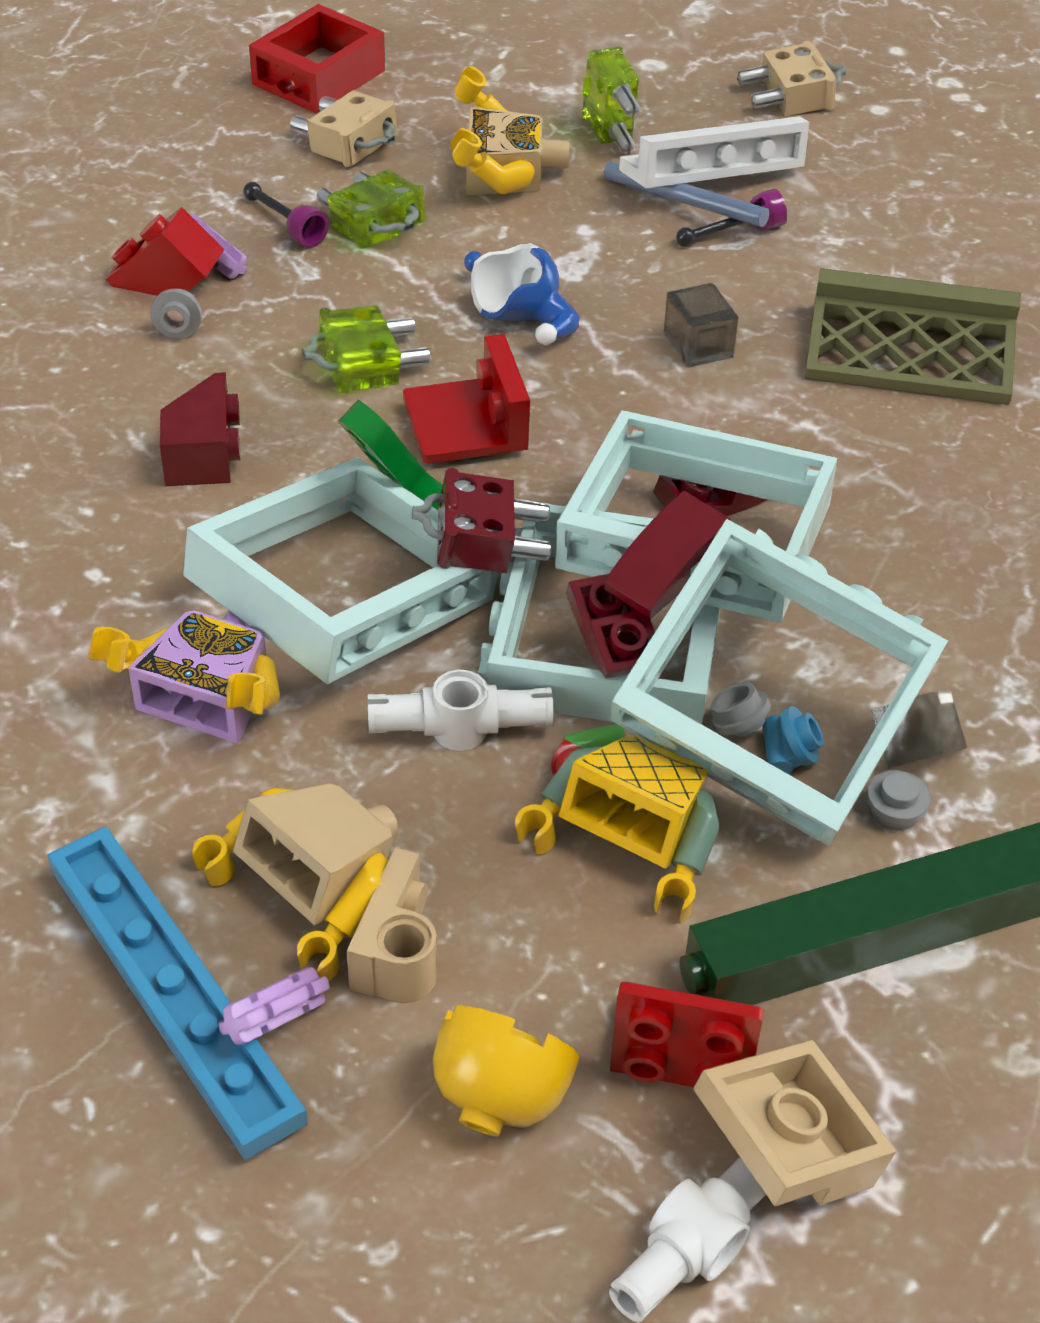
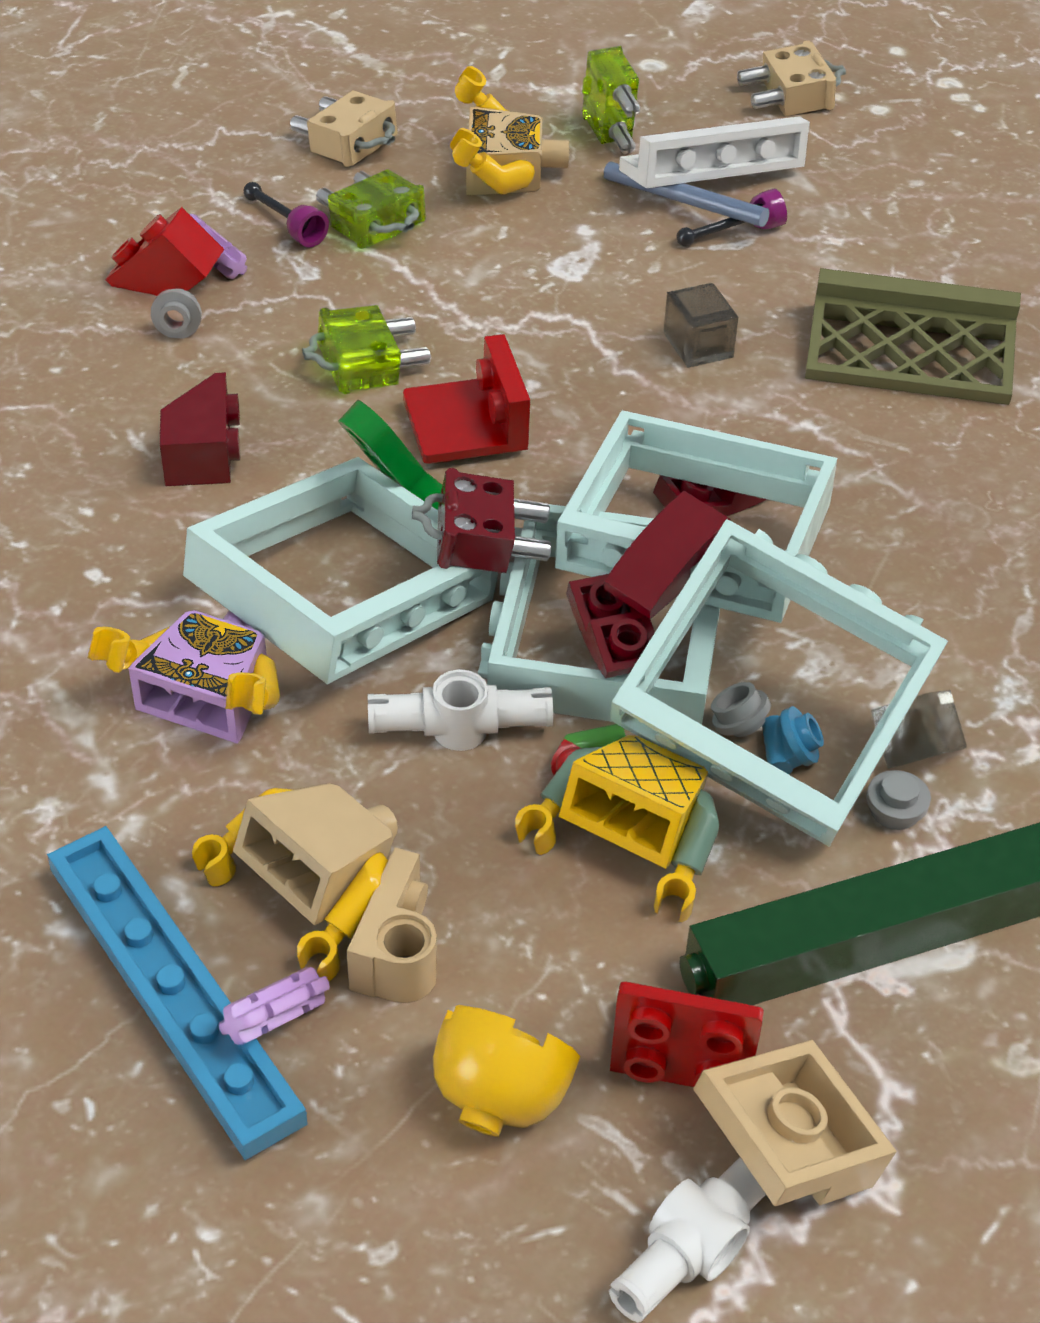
(282, 53): red window -> none
(521, 287): piece -> none

